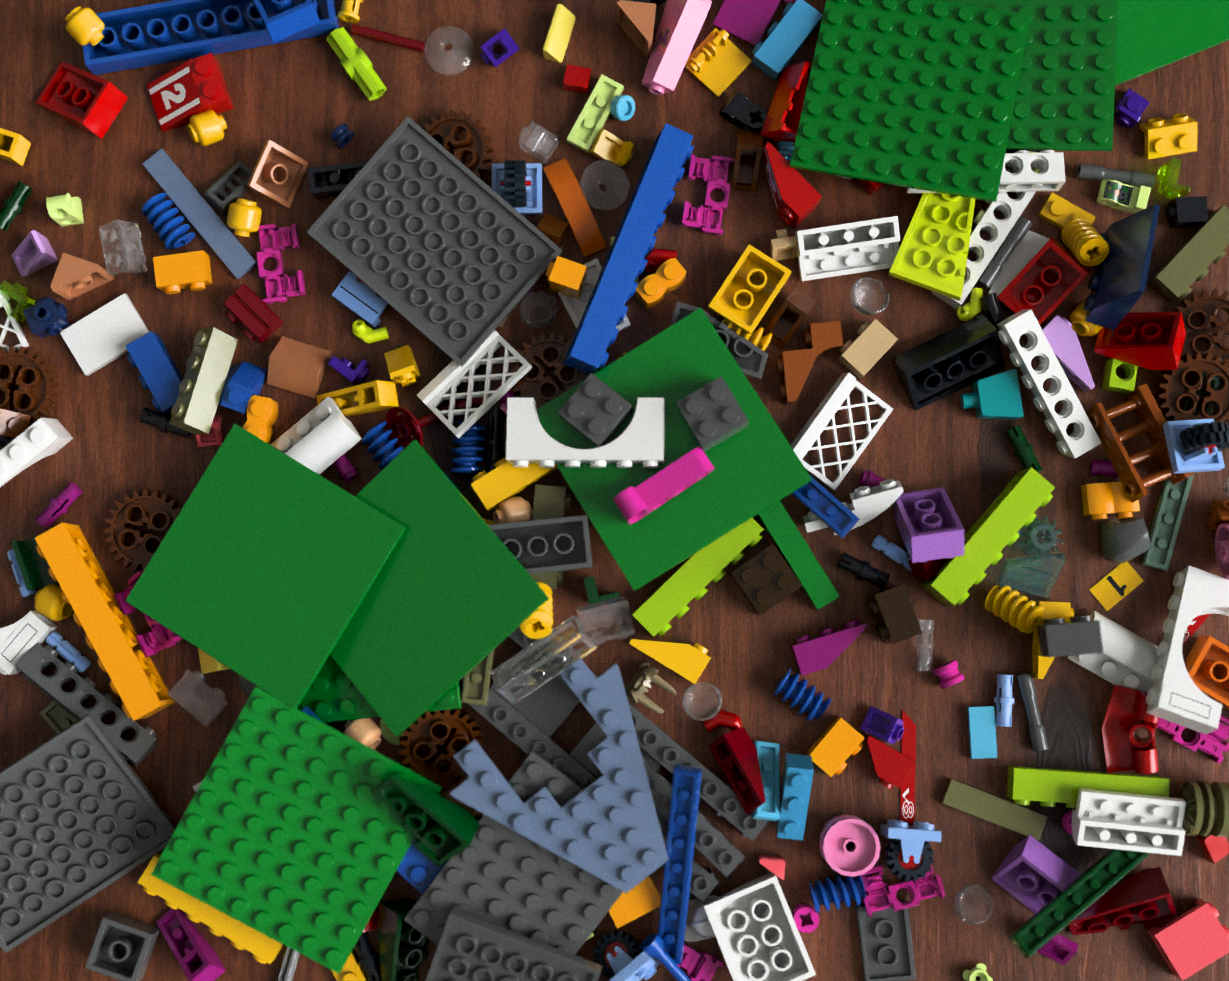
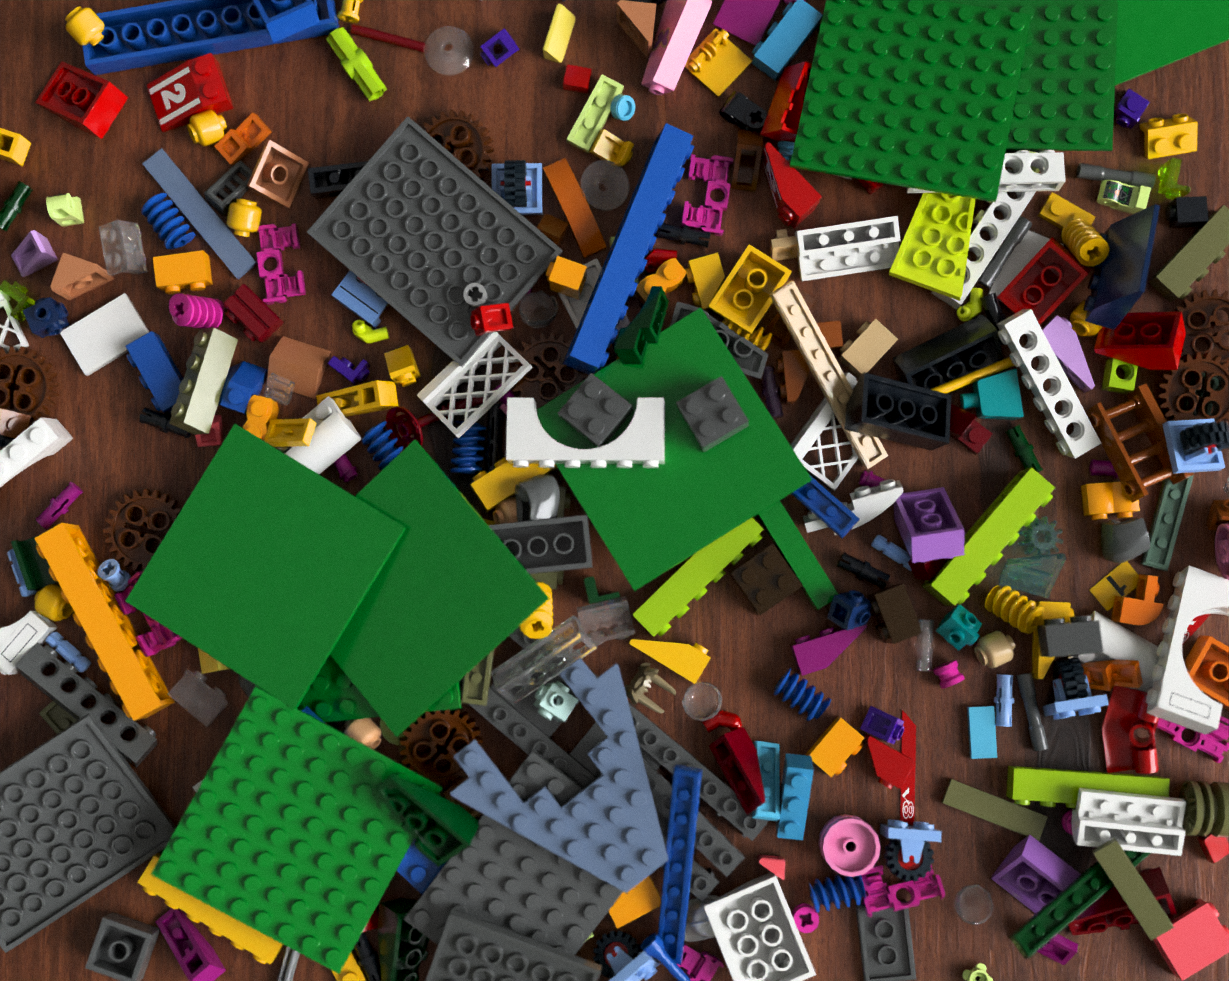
(111, 571): none -> light blue bush
(196, 311): none -> dark pink piece
(244, 139): none -> orange slope
(279, 389): none -> clear tile
(290, 432): none -> yellow plate
(342, 136): dark blue bush -> none
(469, 300): none -> light grey bush
(491, 319): none -> red bracket
(537, 498): none -> dark grey piece
(538, 142): clear brick -> none
(562, 704): none -> light aqua brick
(643, 329): none -> dark green slope
(663, 486): dark pink beam -> none
(684, 235): none -> black pin
(707, 277): none -> yellow slope
(771, 392): none -> pin
(824, 367): none -> tan tile
(850, 610): none -> dark blue brick
(868, 296): clear hair -> none
(899, 412): none -> black slope
(959, 627): none -> teal brick
(967, 430): none -> dark red slope
(974, 376): none -> yellow bar
(994, 649): none -> tan head
(1072, 692): none -> plate
(1110, 673): none -> orange slope
(1133, 889): none -> olive tile
(1142, 608): none -> orange brick

